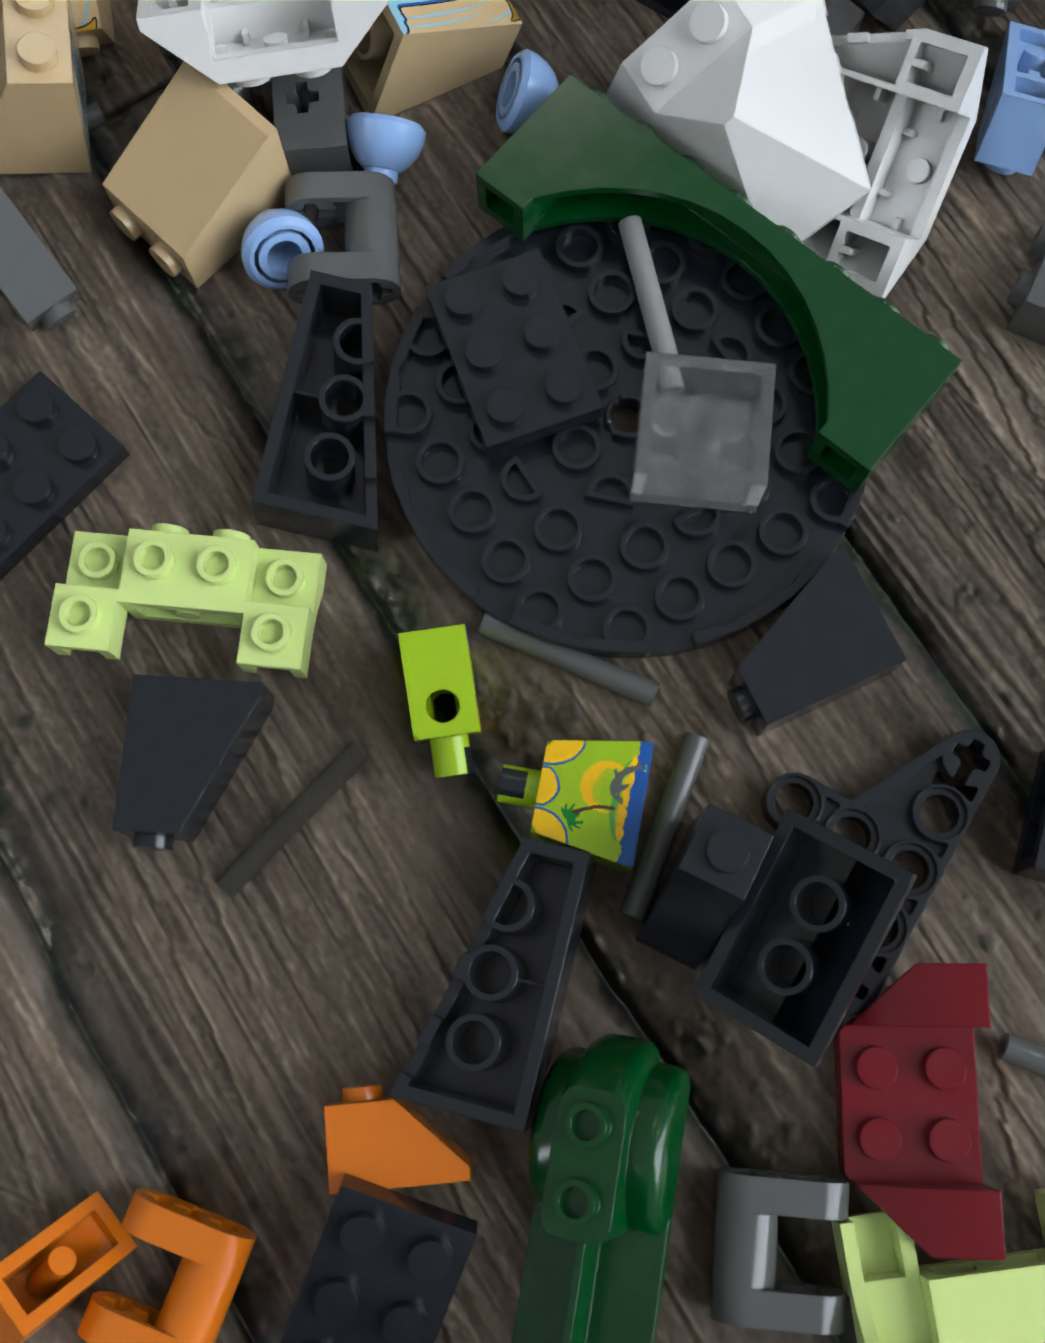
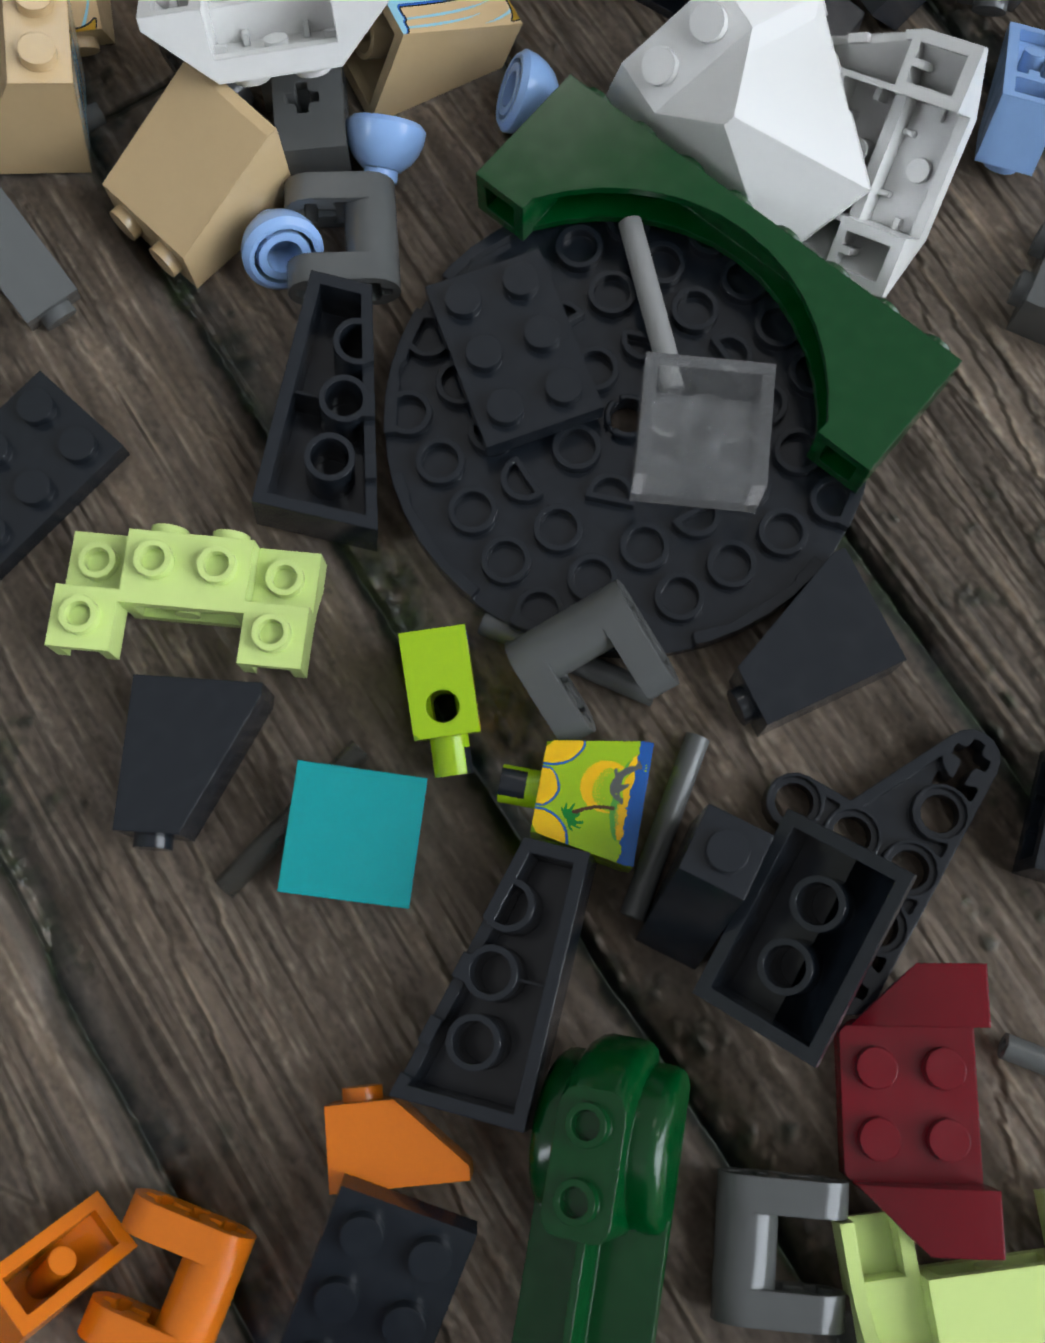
(352, 834): none -> teal tile
(578, 636): none -> dark grey connector

